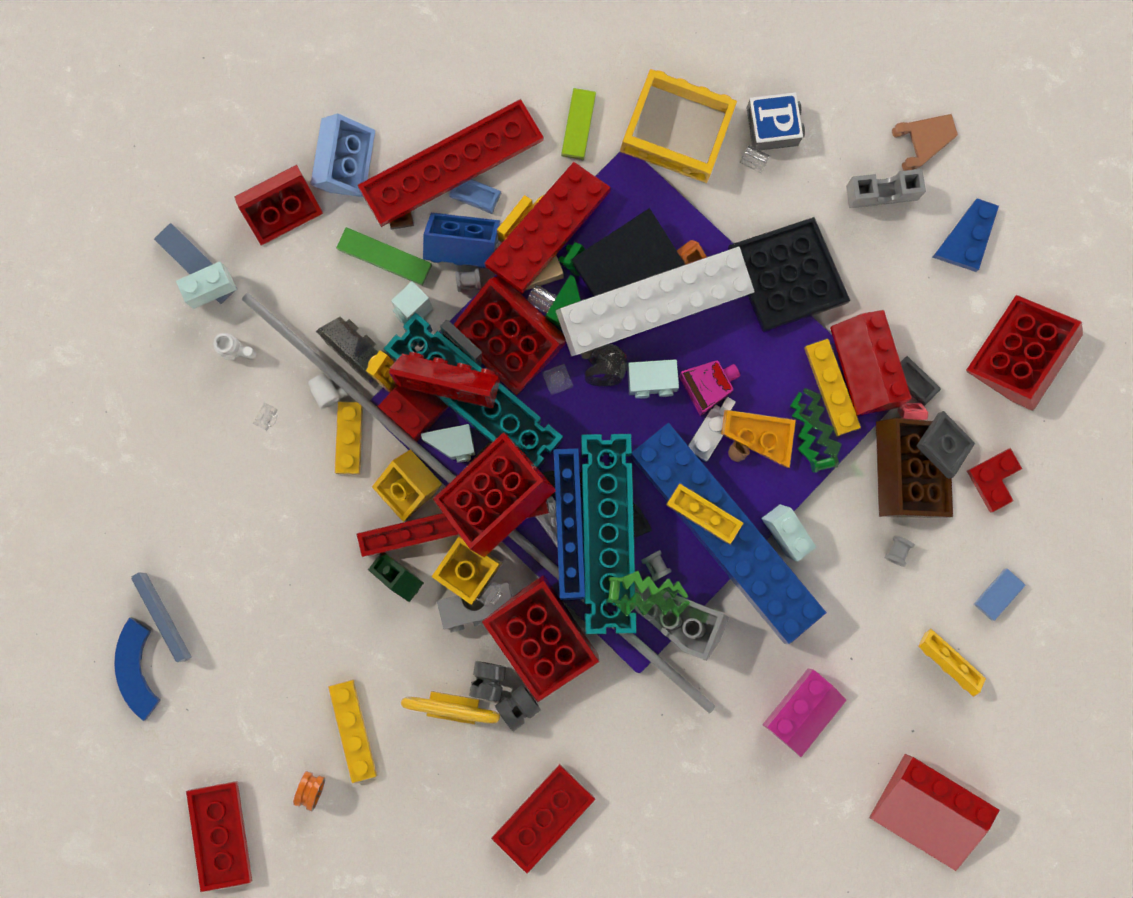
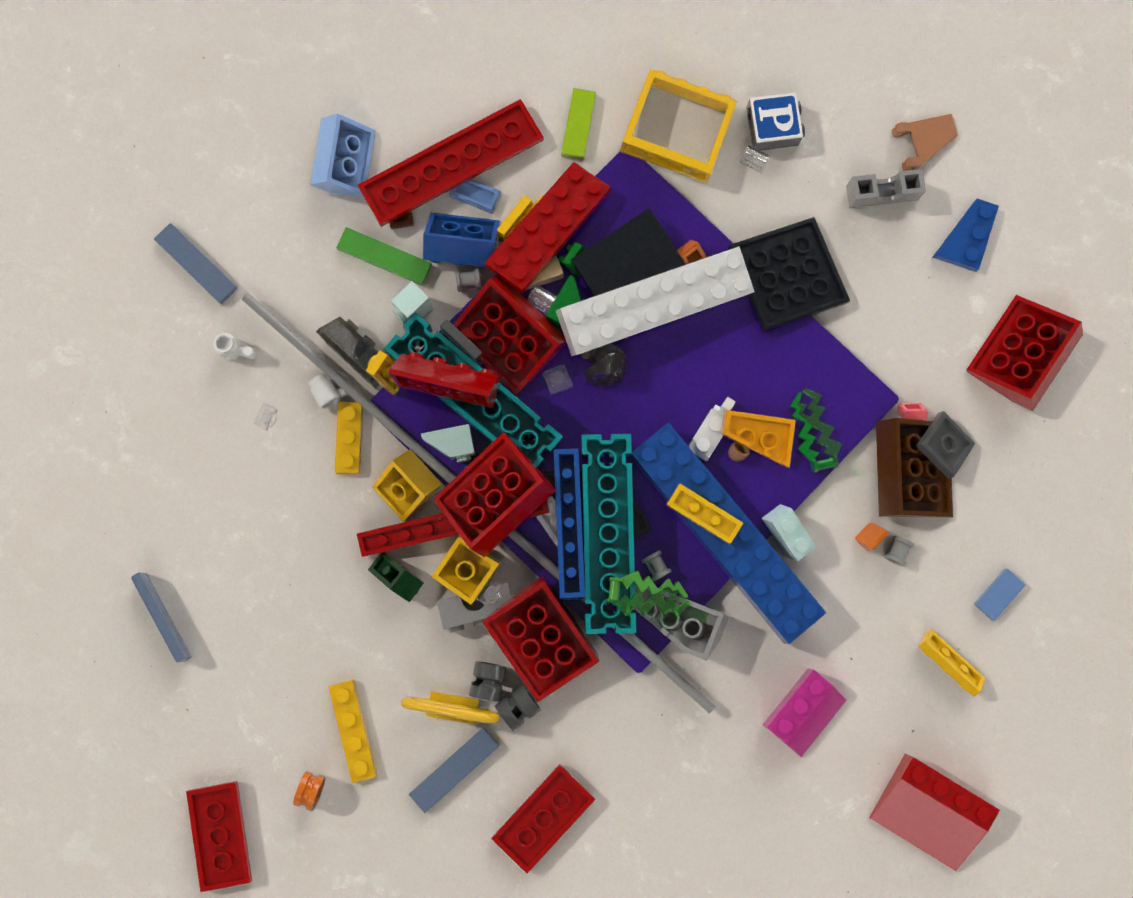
(128, 669): blue tile -> none
(206, 285): light aqua brick -> none
(278, 205): red slope -> none
(413, 410): red slope -> none
(454, 770): none -> sand blue tile
(653, 378): light aqua brick -> none
(708, 384): dark pink torso -> none
(832, 387): yellow plate -> none
(870, 363): red slope -> none
(871, 536): none -> orange slope
(918, 382): dark grey tile -> none
(989, 476): red plate -> none

